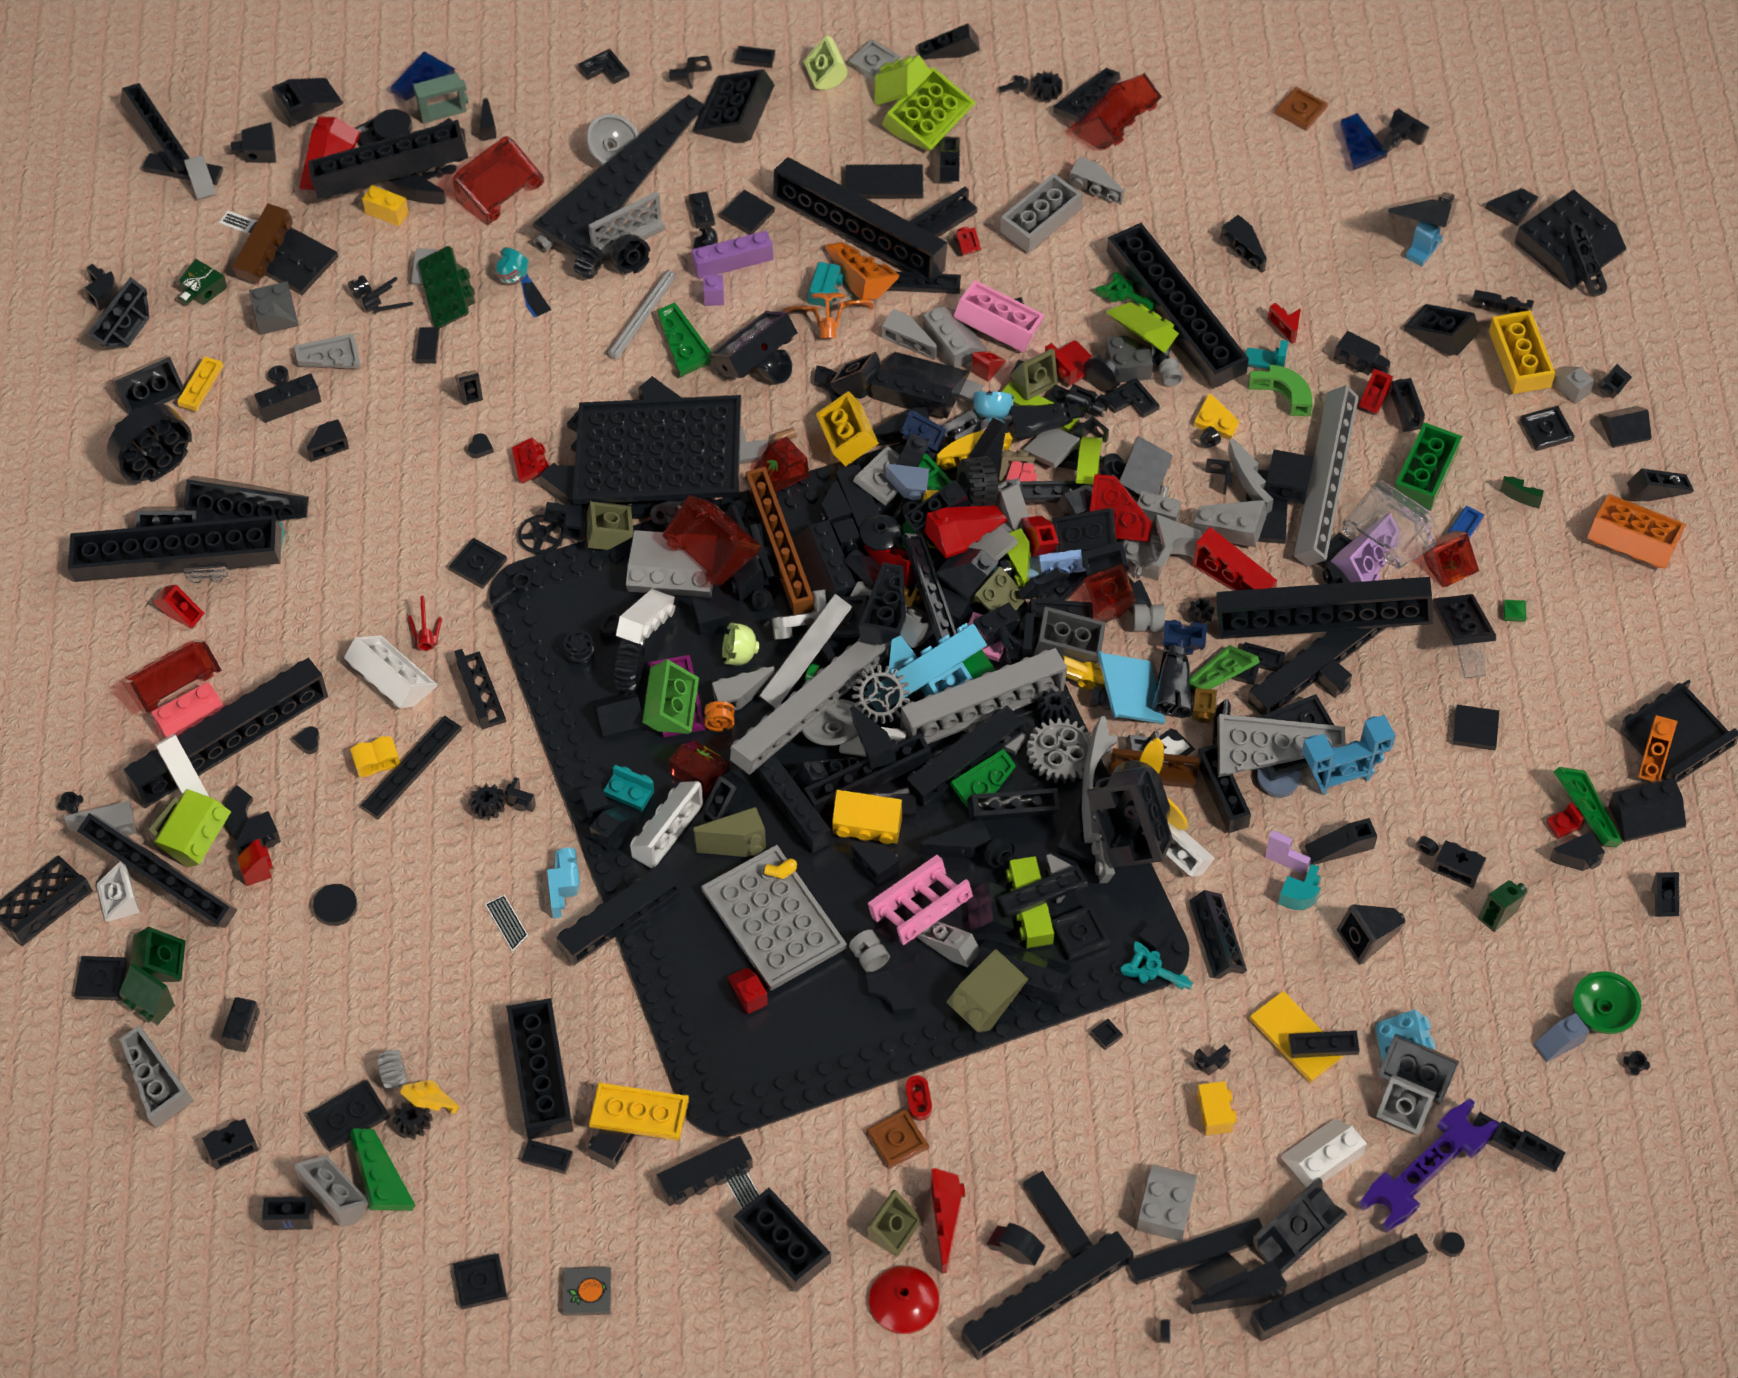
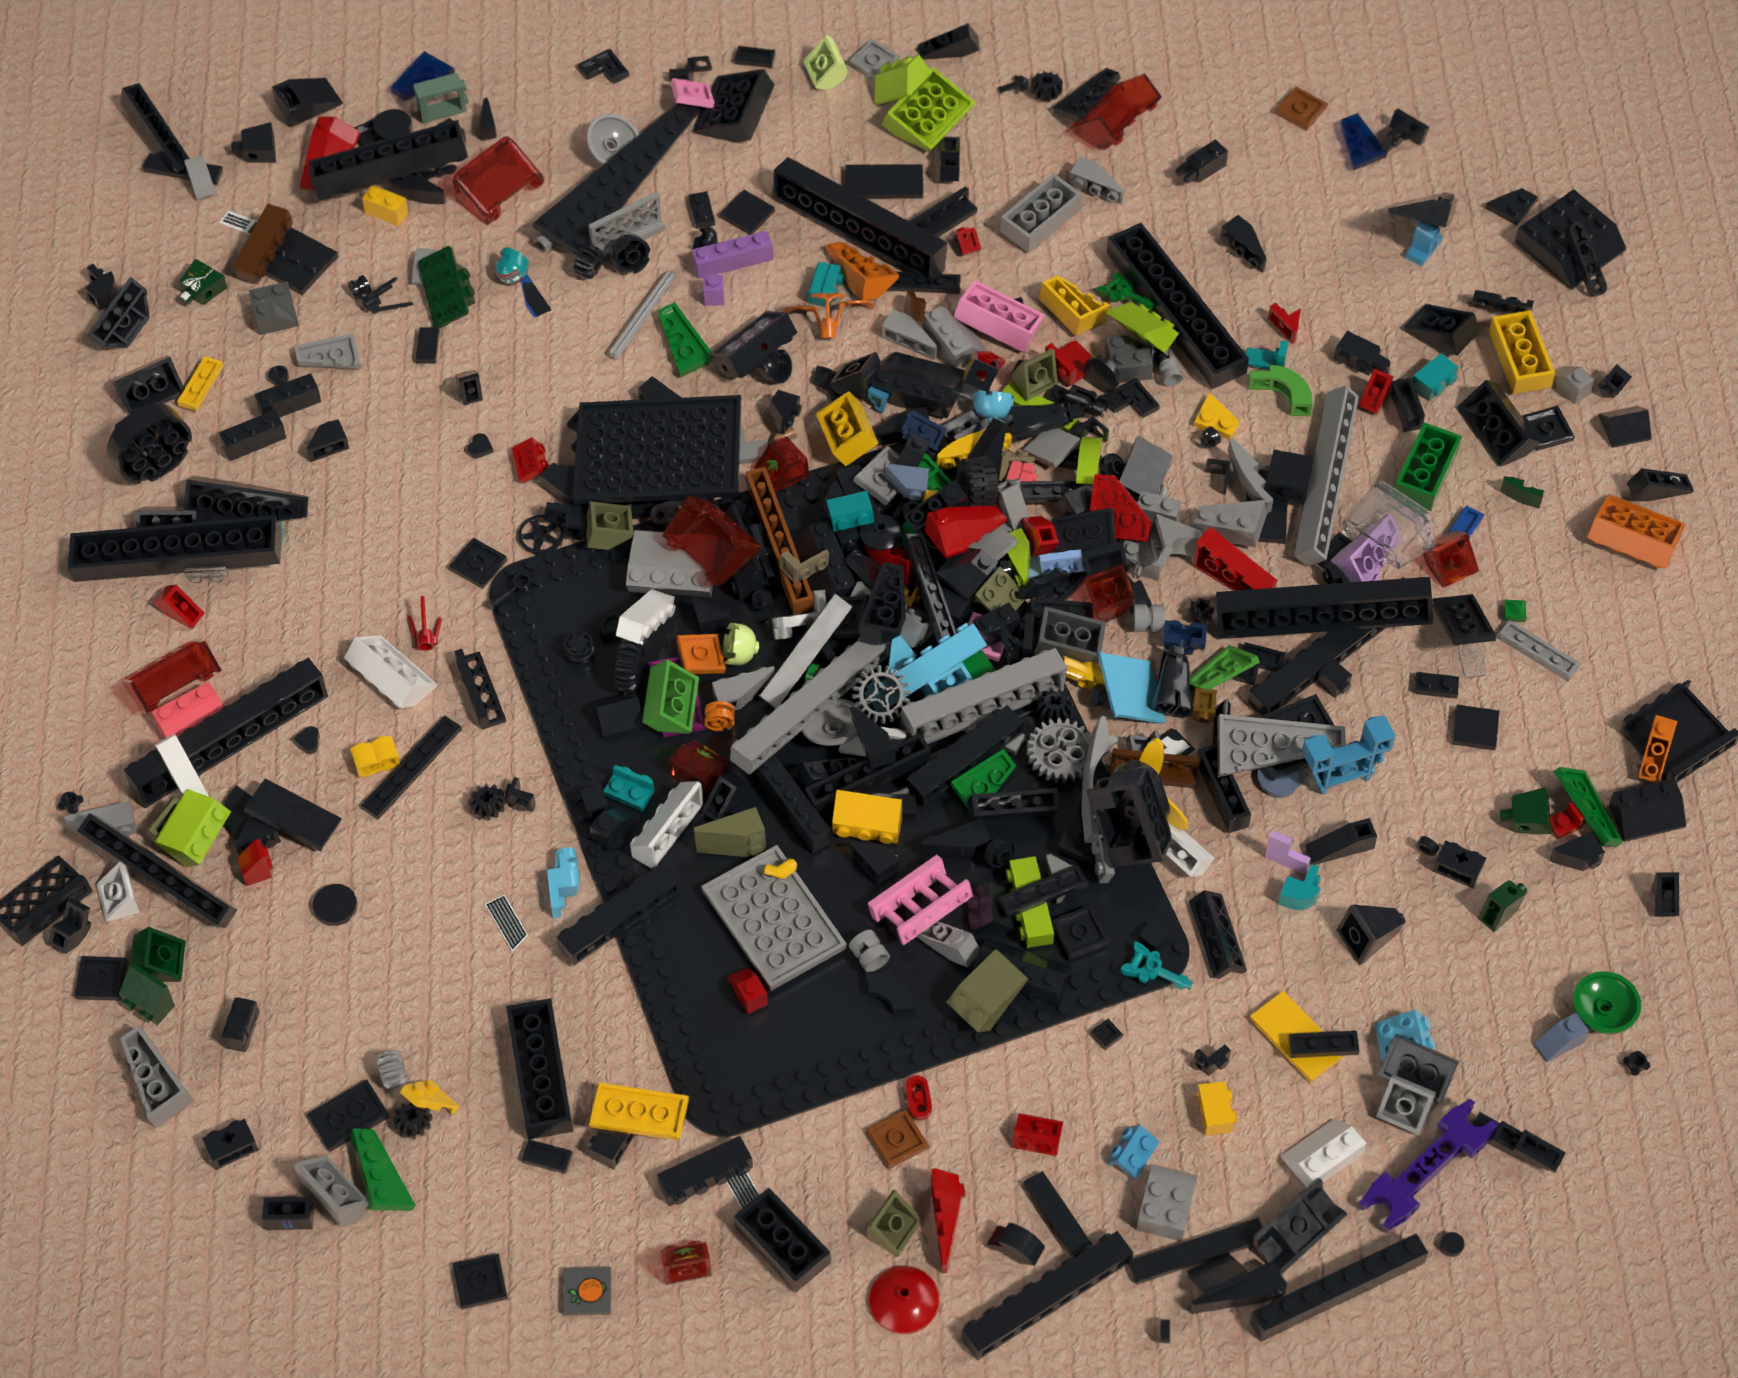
(72, 929): none -> black brick
(252, 435): none -> black brick
(292, 814): none -> black tile
(686, 1262): none -> clear red slope
(692, 93): none -> bright pink tile
(701, 653): none -> orange tile
(784, 409): none -> black slope
(796, 571): none -> dark tan bracket
(850, 511): none -> teal brick
(878, 398): none -> dark azure tile
(915, 306): none -> reddish brown slope
(975, 365): none -> black piece
(1037, 1134): none -> red bracket
(1071, 306): none -> yellow wedge
(1133, 1150): none -> dark azure bracket
(1203, 162): none -> black hinge
(1435, 377): none -> teal brick
(1436, 685): none -> black plate
(1498, 423): none -> black slope
(1529, 812): none -> dark green torso
(1538, 650): none -> light grey tile

